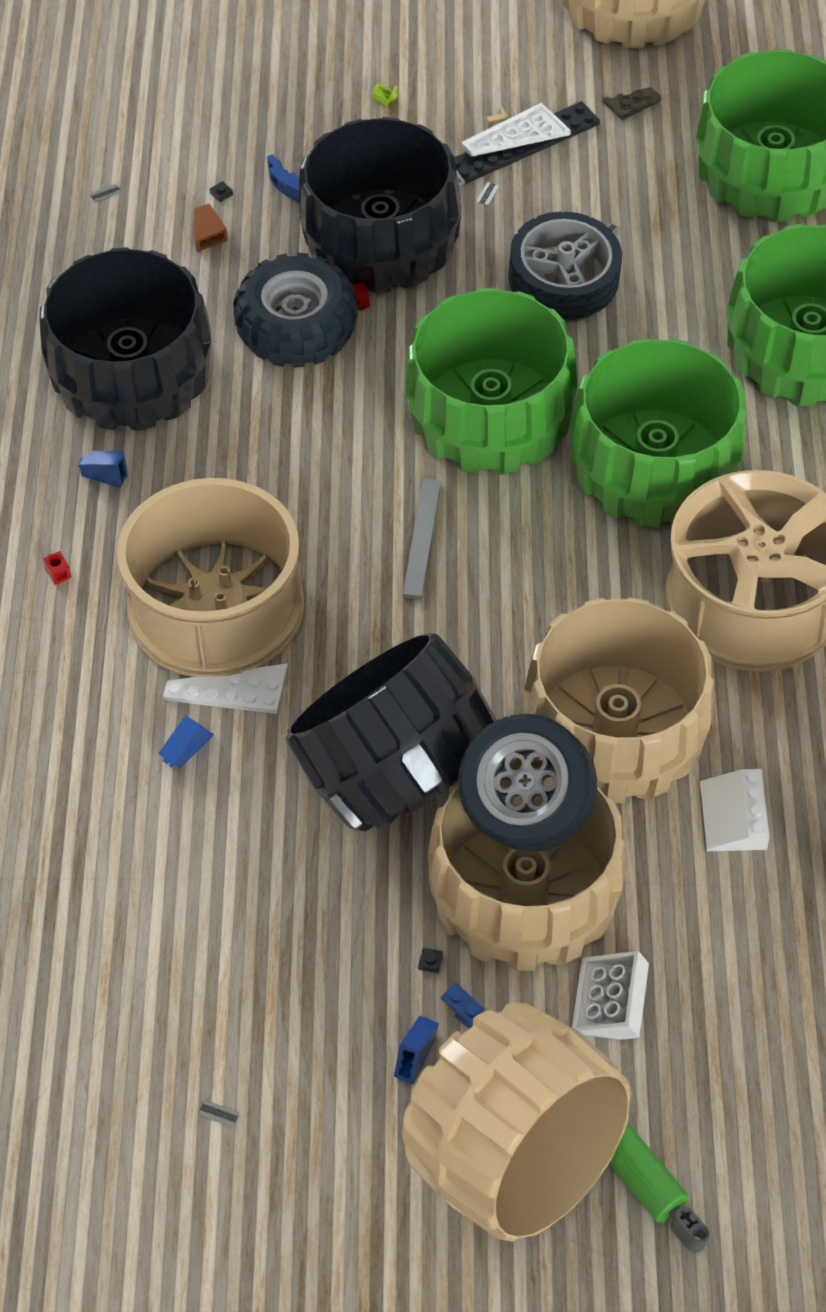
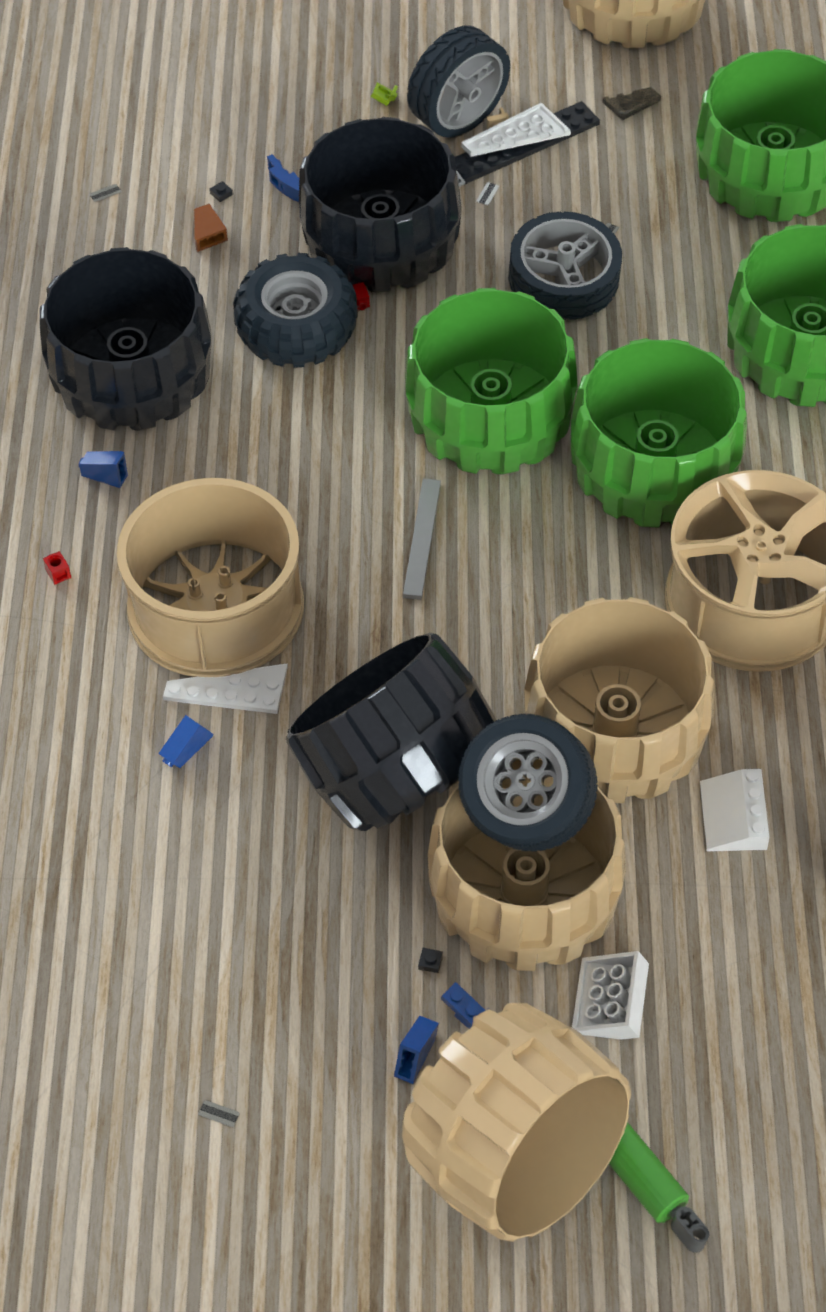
(474, 79): none -> wheel

